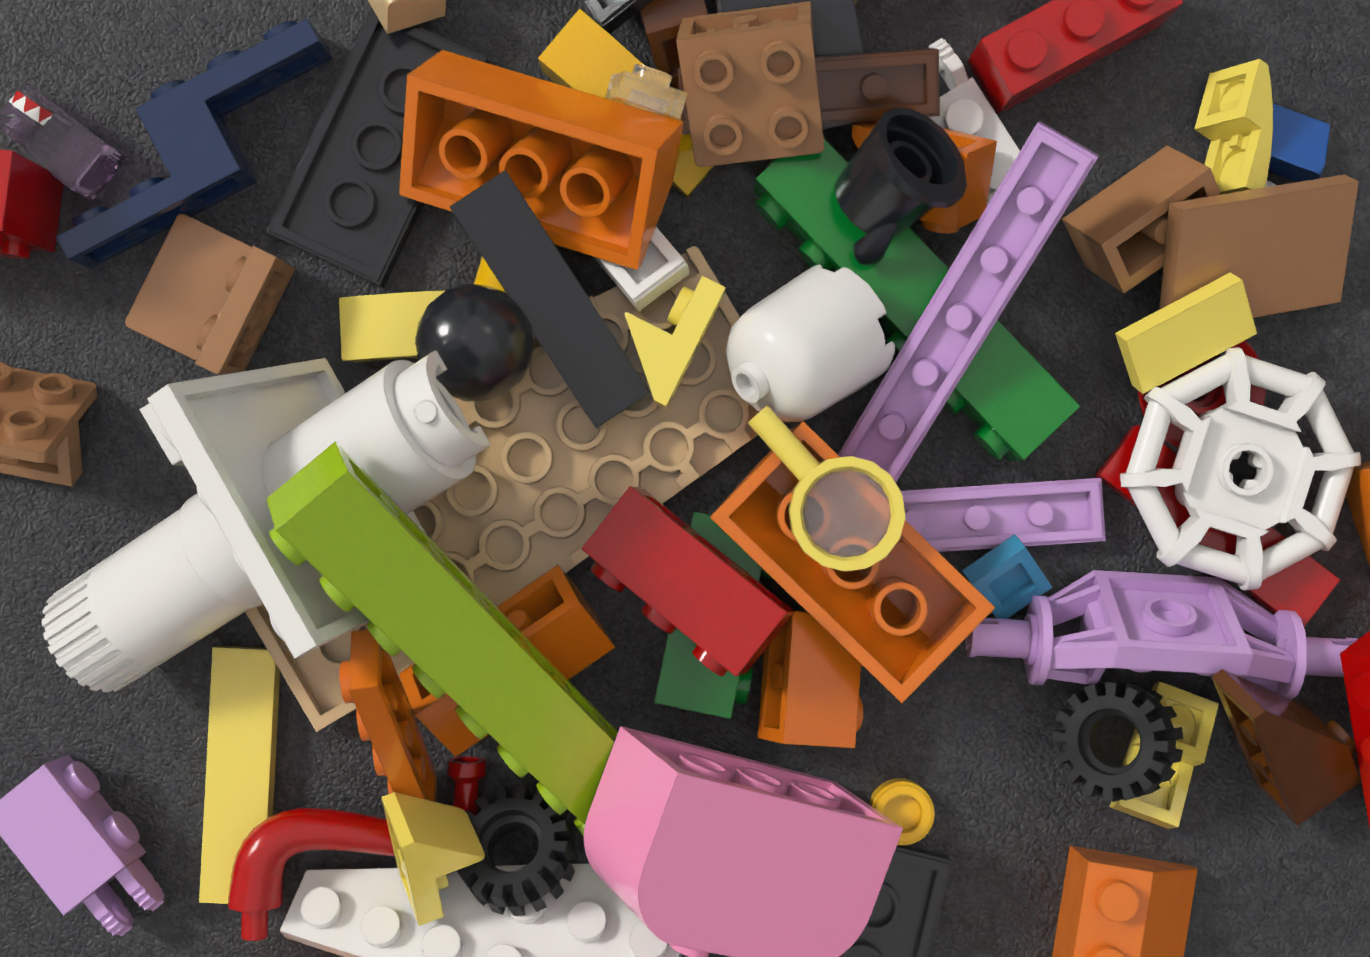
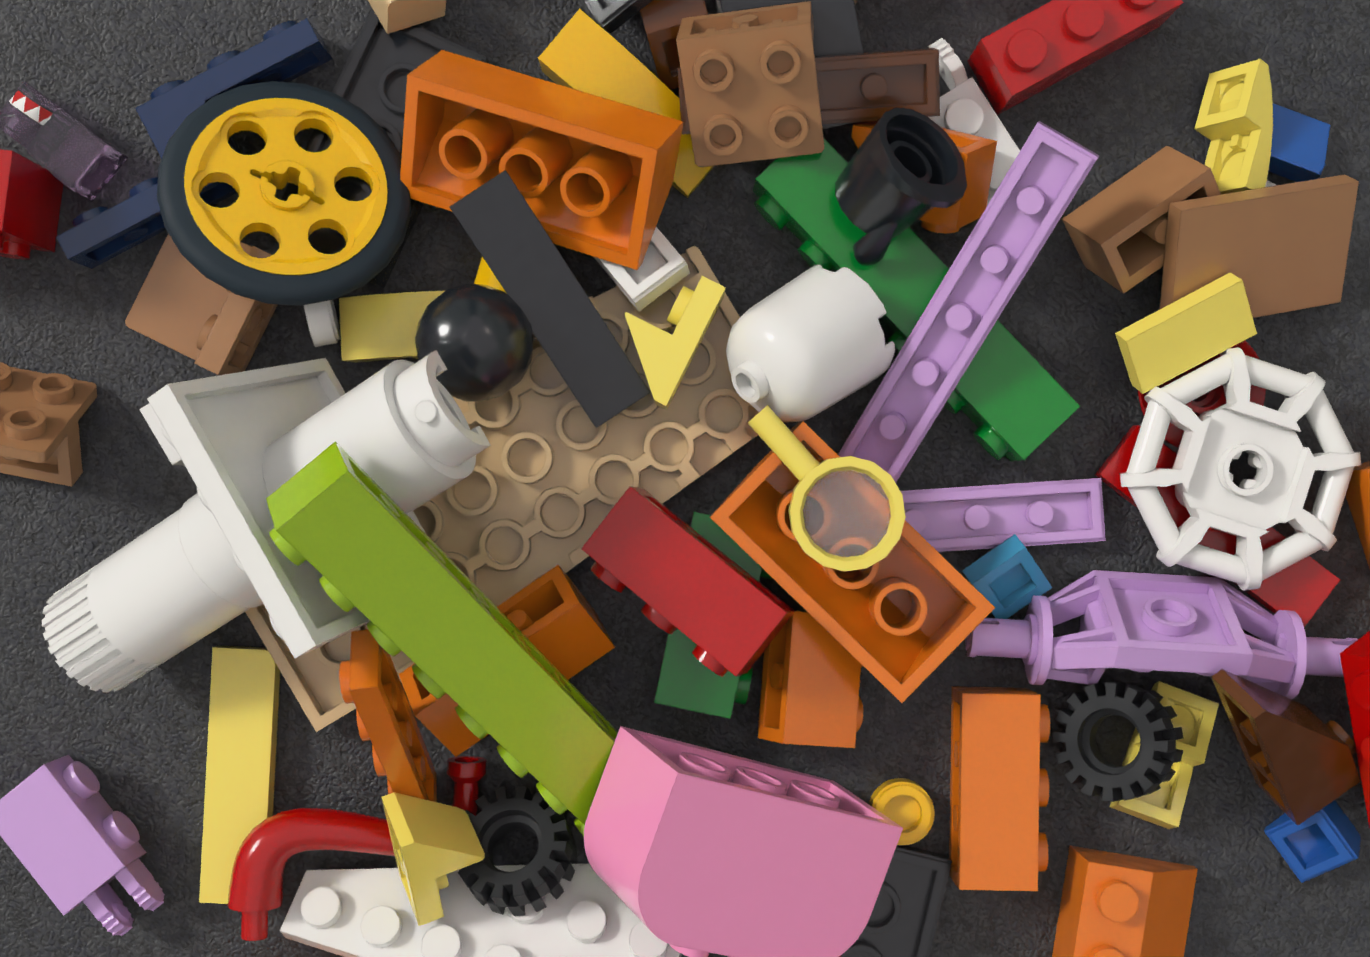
(296, 272): none -> wedge
(322, 323): none -> white tile
(647, 90): clear plate -> none
(997, 788): none -> orange brick
(1317, 843): none -> blue slope

